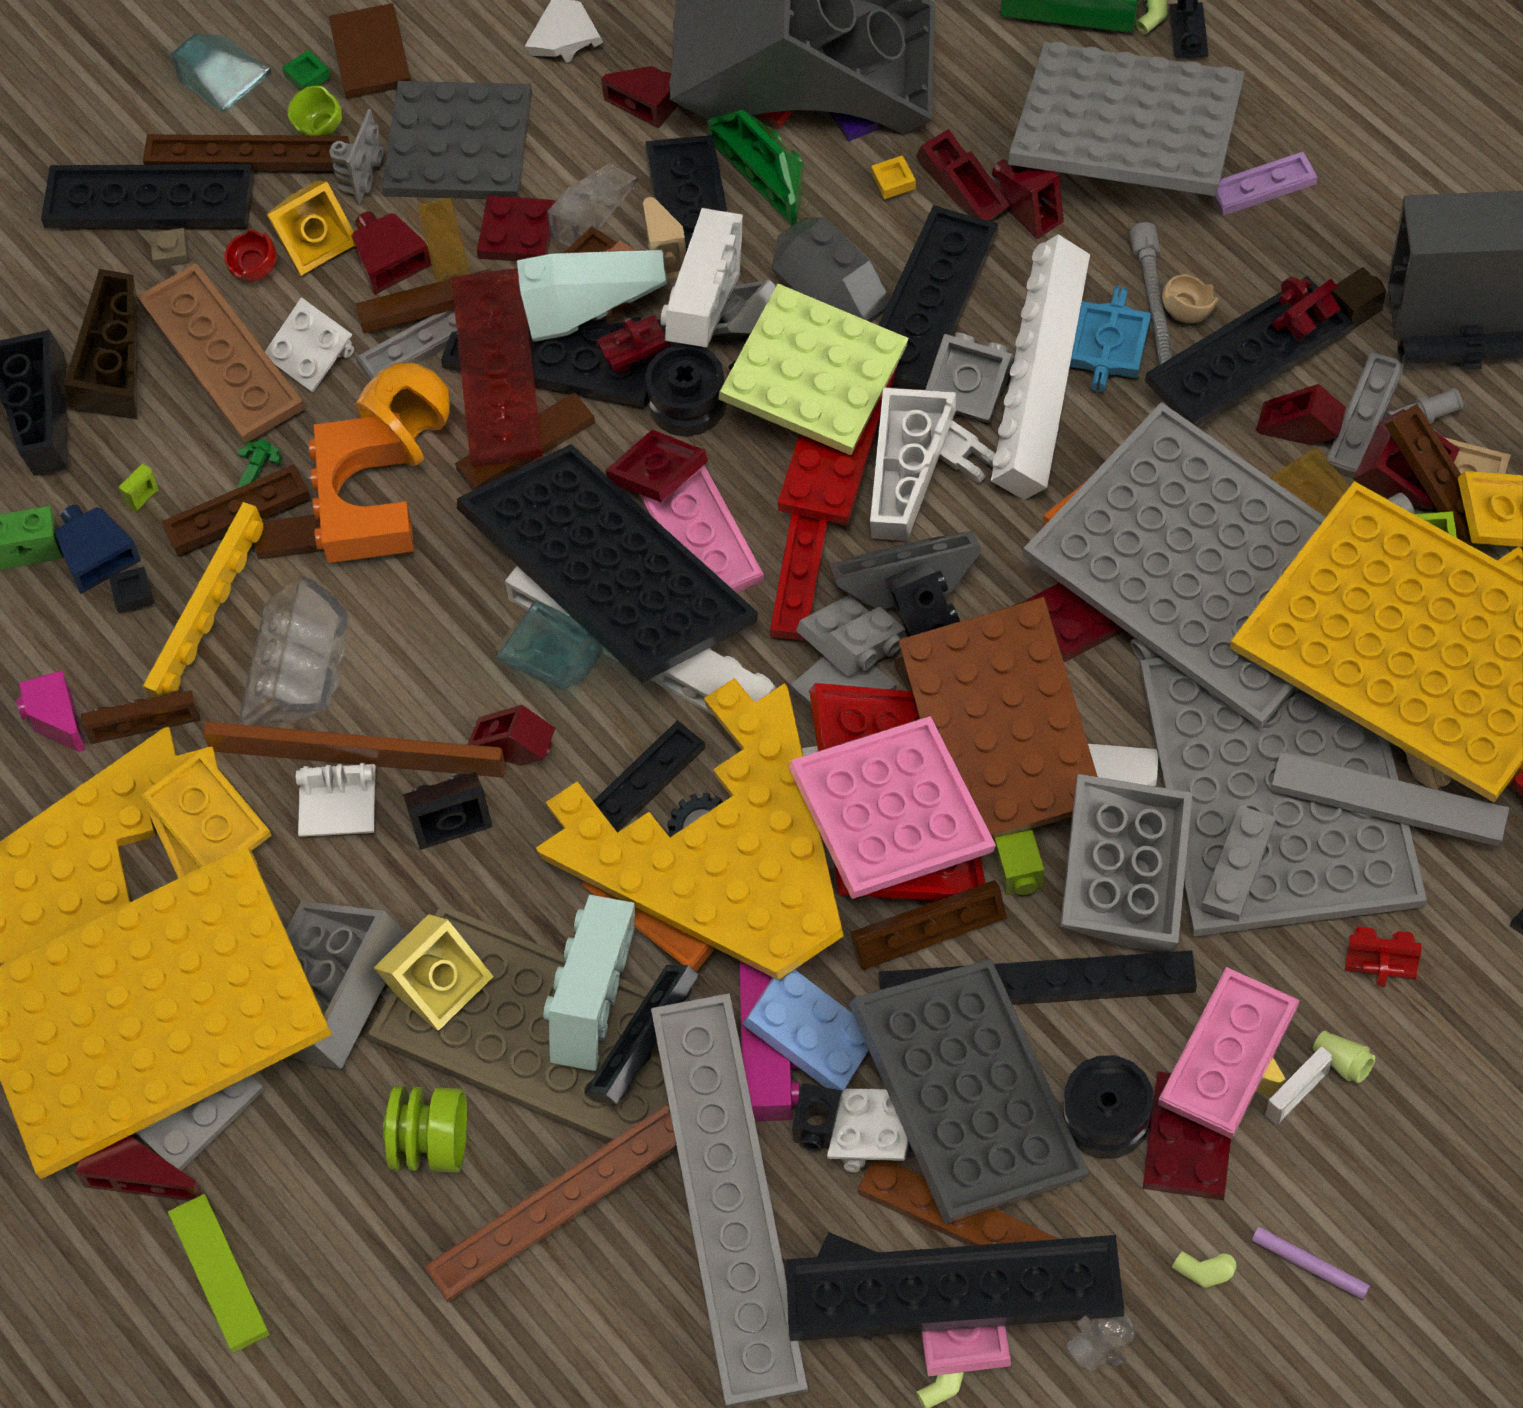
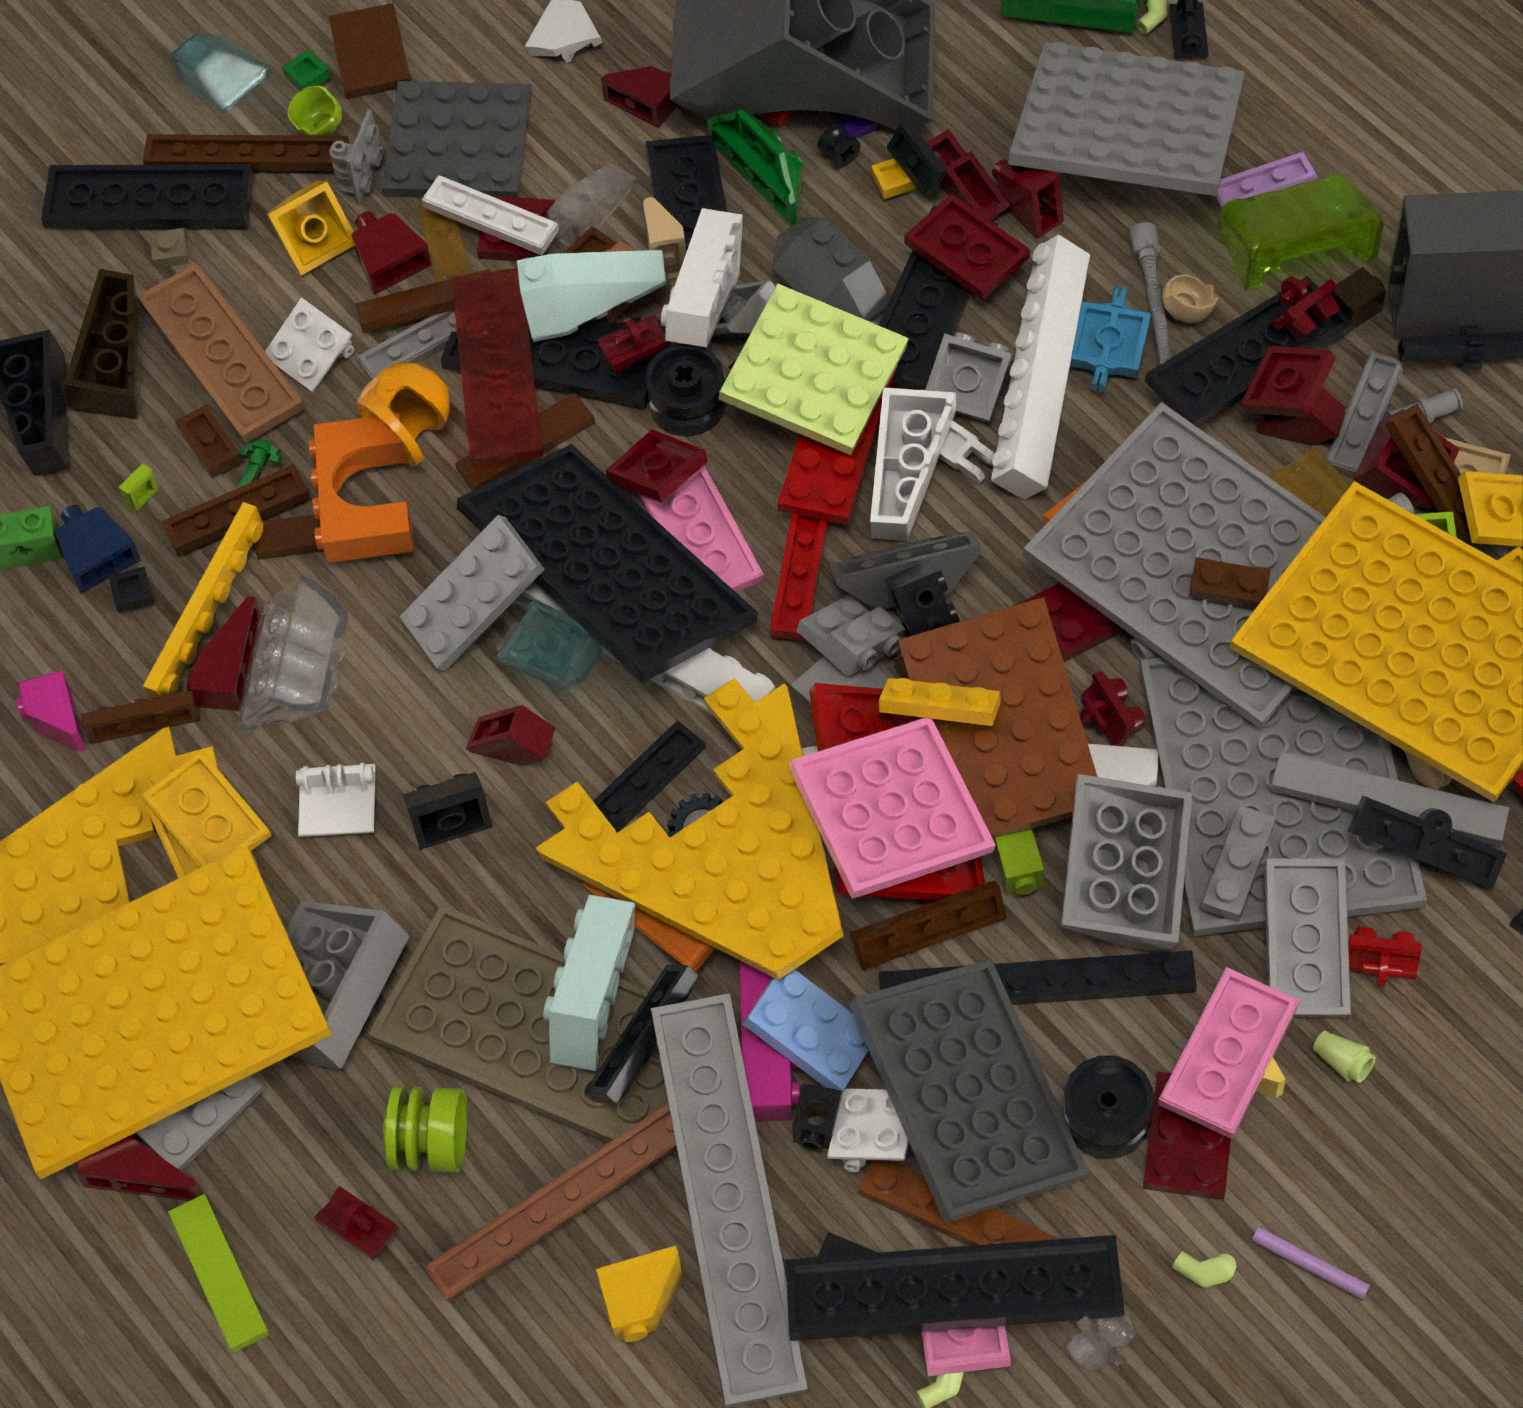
(208, 441): none -> reddish brown plate
(225, 661): none -> dark red slope
(250, 256): red hair -> none
(355, 749): dark orange tile -> none
(356, 1223): none -> dark red hips
(434, 971): light yellow slope -> none
(471, 593): none -> light grey plate
(490, 215): none -> white tile
(640, 1292): none -> yellow slope
(838, 145): none -> black wheel
(917, 159): none -> black plate
(939, 701): none -> yellow plate
(967, 246): none -> dark red plate
(1106, 710): none -> dark red hips
(1229, 583): none -> reddish brown plate
(1288, 381): none -> dark red plate
(1296, 223): none -> clear neon green windscreen
(1298, 1085): white tile -> none
(1308, 934): none -> light grey plate
(1428, 840): none -> black hinge

